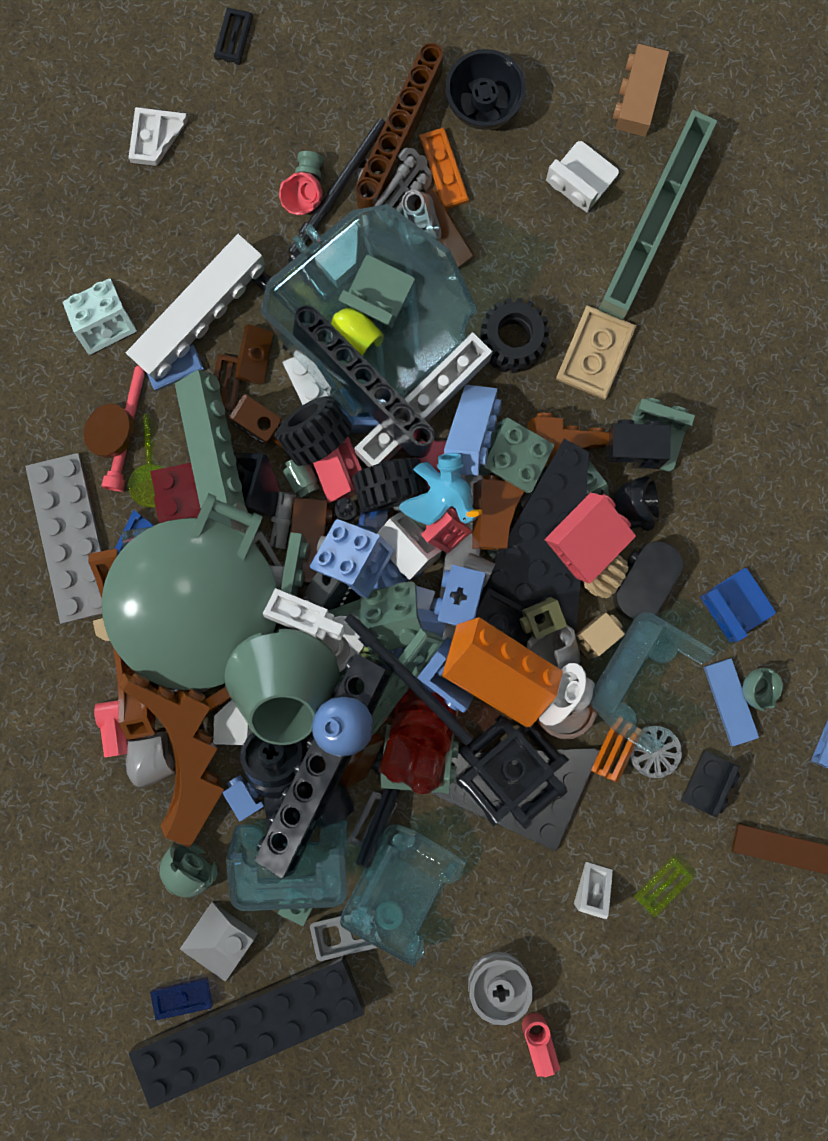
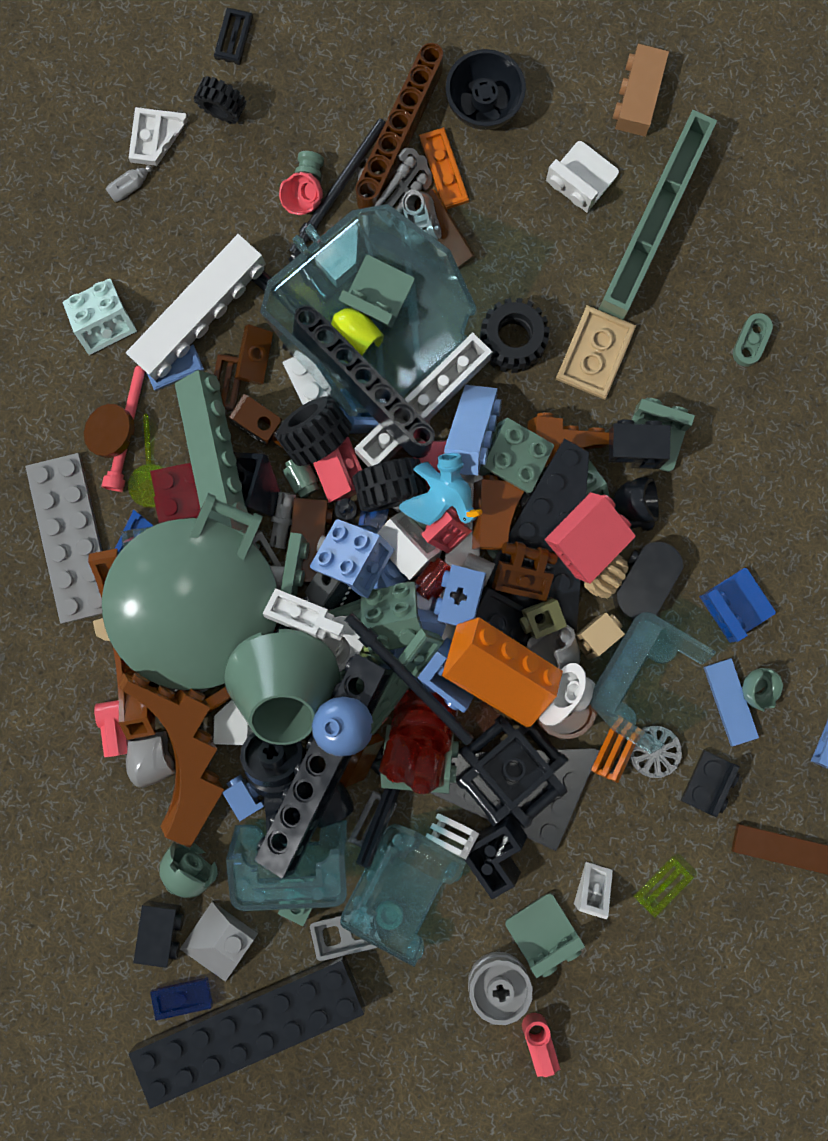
(127, 183): none -> light grey piece
(158, 934): none -> black brick
(219, 100): none -> black tyre
(431, 579): none -> clear red brick
(439, 829): none -> white tile
(491, 856): none -> black brick
(525, 580): none -> reddish brown plate
(544, 935): none -> sand green bracket
(752, 341): none -> sand green plate

